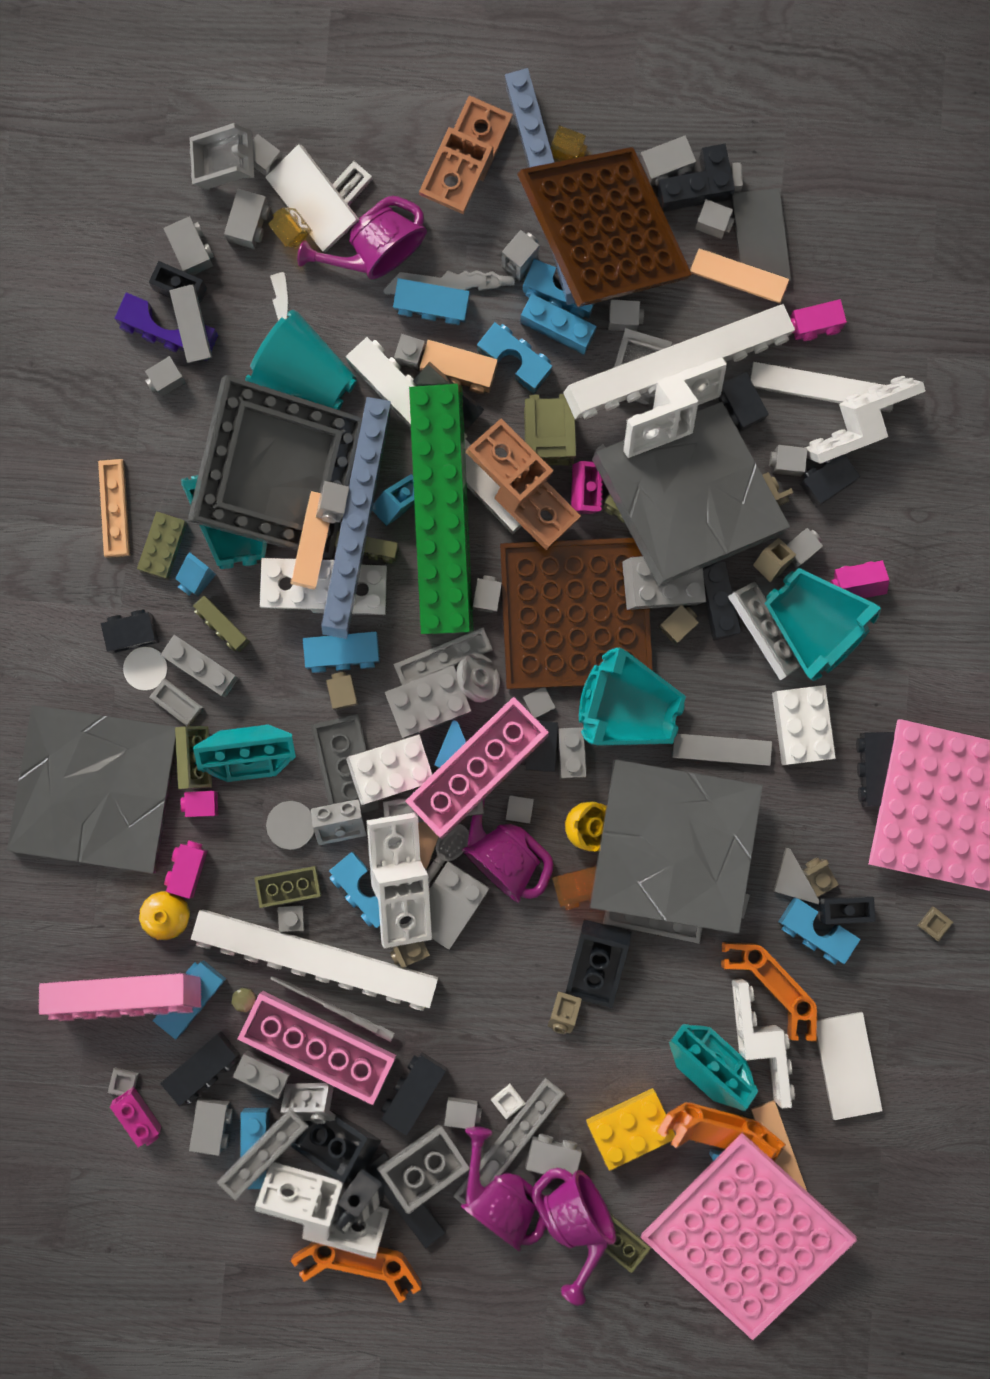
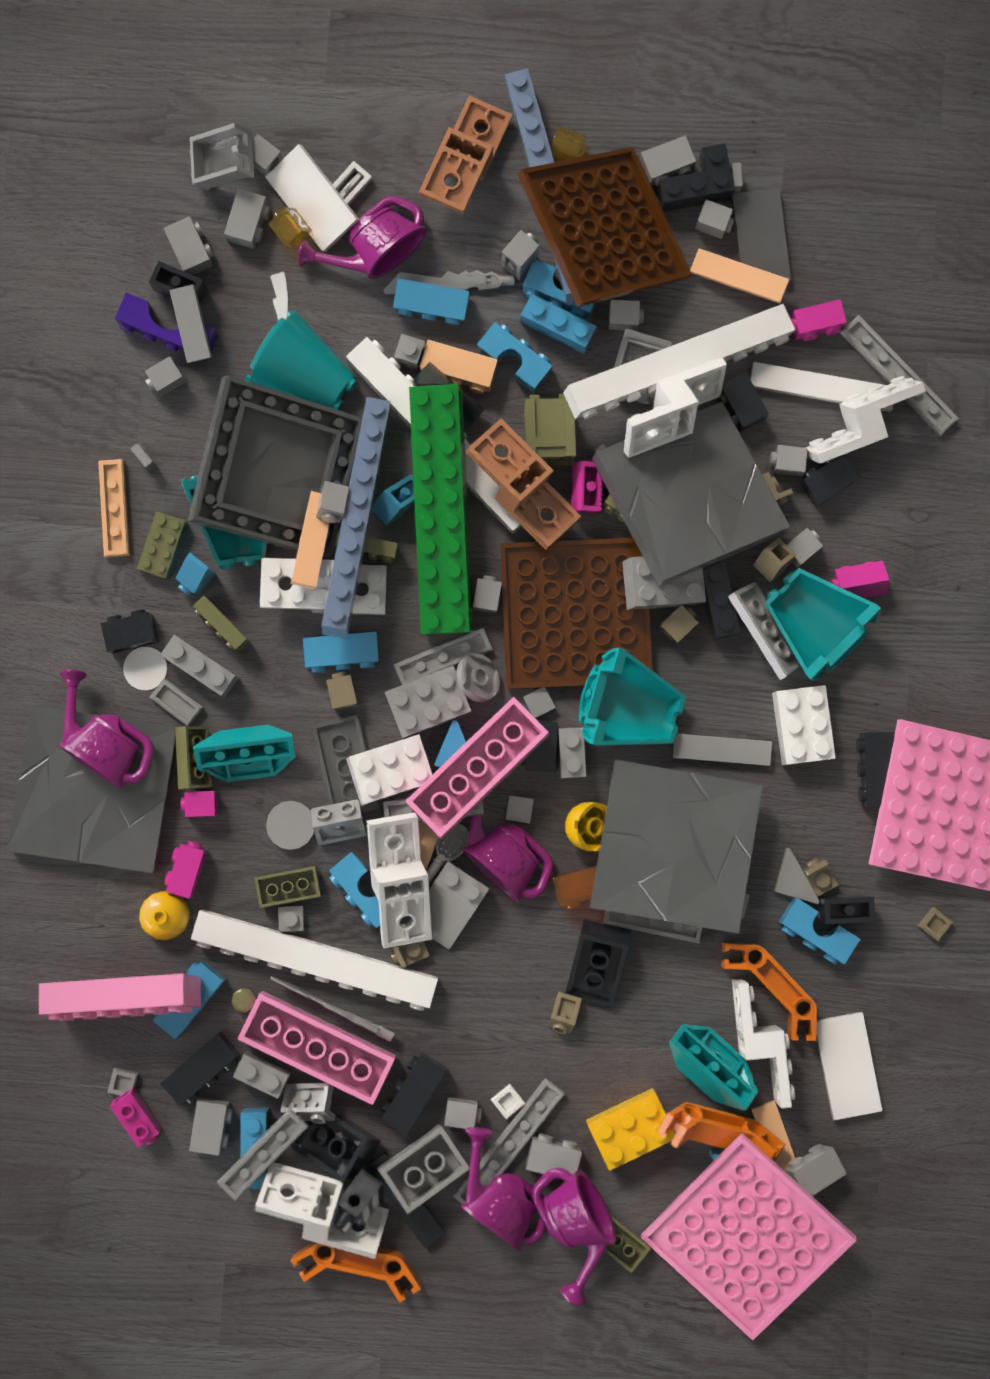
(101, 742): none -> magenta piece
(143, 457): none -> light grey tile
(816, 1169): none -> light grey brick
(891, 366): none -> light grey tile

